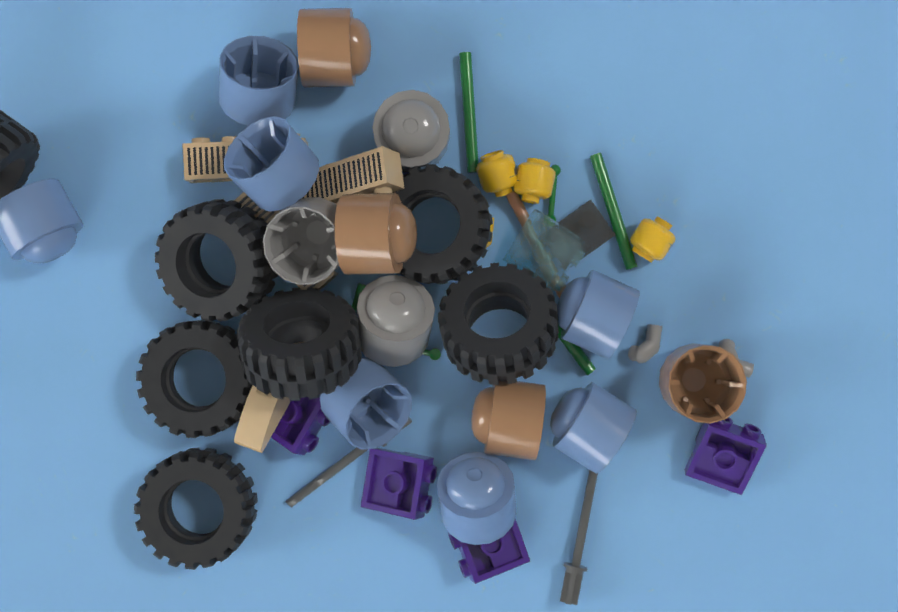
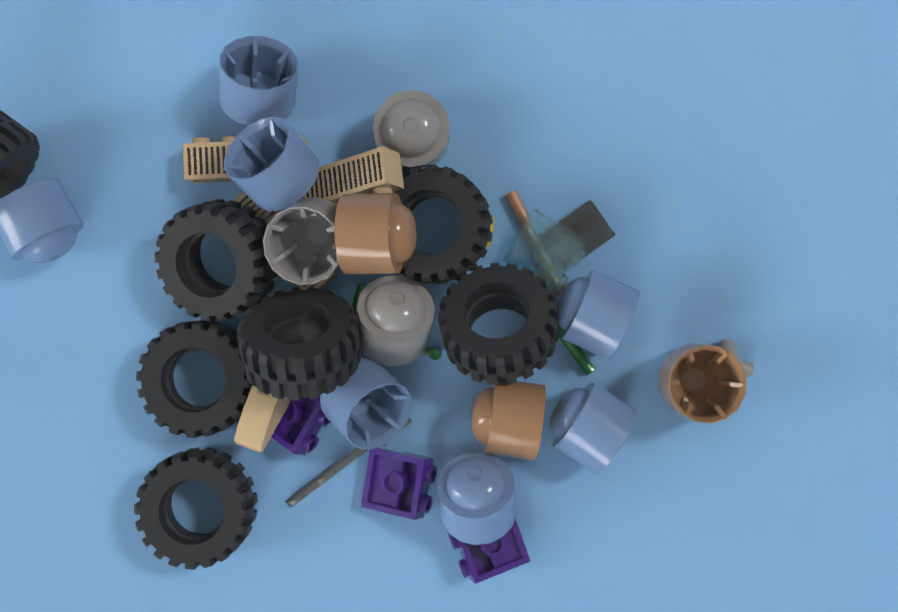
(331, 47): medium nougat piece -> none
(469, 111): green bar -> none
(497, 173): yellow head -> none
(534, 180): yellow head -> none
(557, 169): green hinge -> none
(574, 571): dark grey piece -> none
(613, 211): green bar -> none
(649, 347): light grey arm -> none
(652, 239): yellow head -> none
(726, 454): dark purple plate -> none

